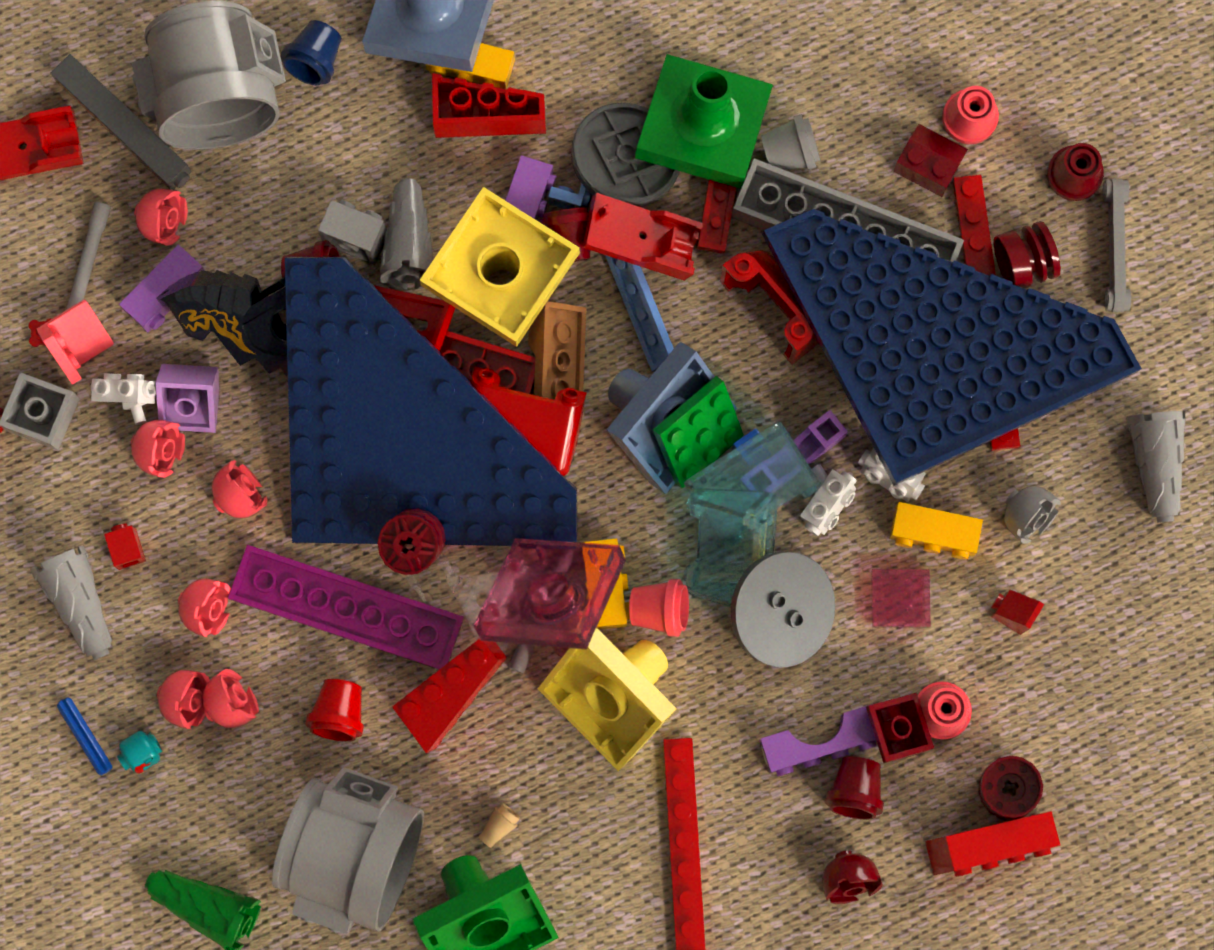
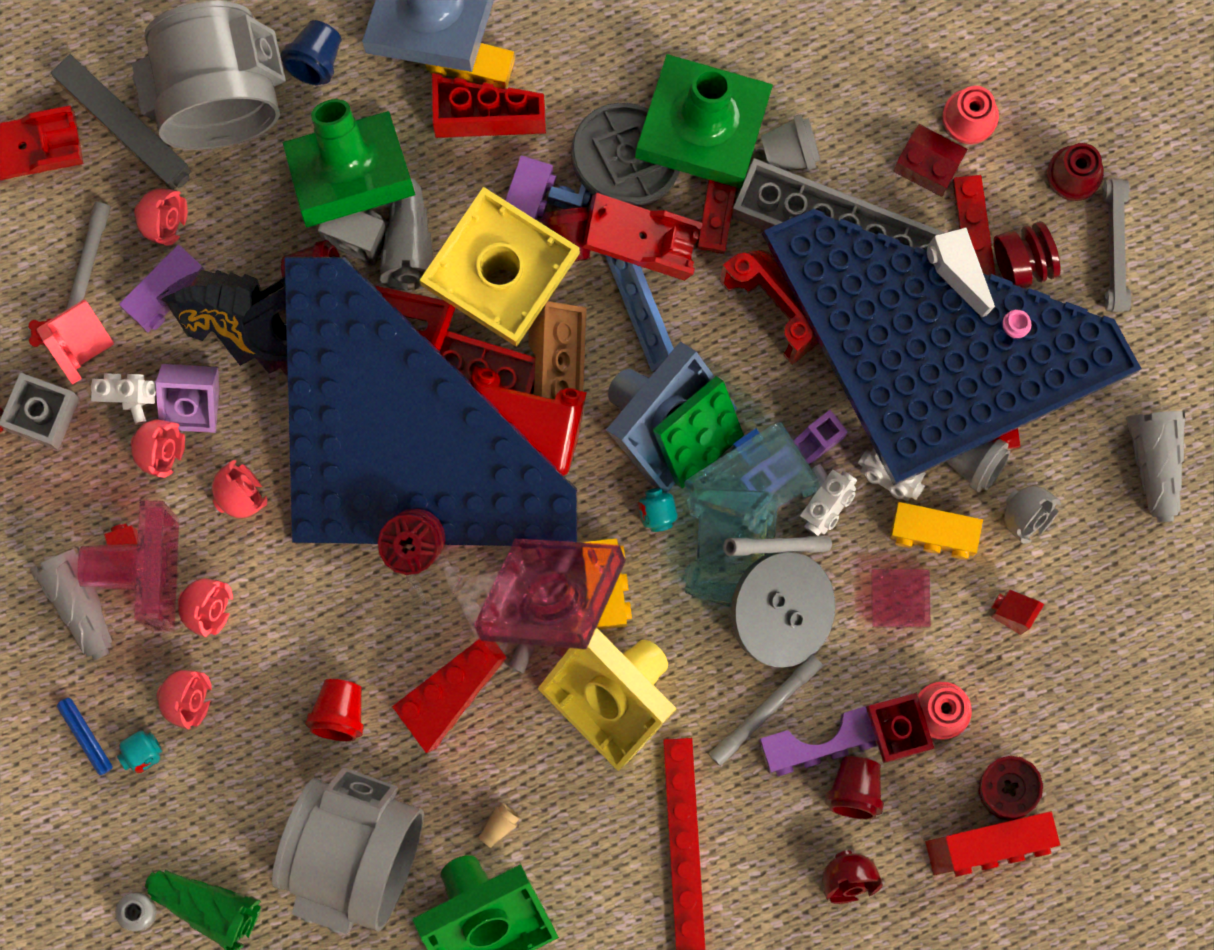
(125, 912): none -> light grey head
(141, 567): none -> clear pink piece
(227, 701): coral cylinder -> none
(345, 608): magenta plate -> none
(346, 164): none -> green piece
(657, 510): none -> teal head
(660, 607): coral piece -> none
(731, 743): none -> light grey piece
(748, 546): none -> light grey piece
(960, 268): none -> white slope
(982, 464): none -> light grey piece
(1016, 323): none -> bright pink plate

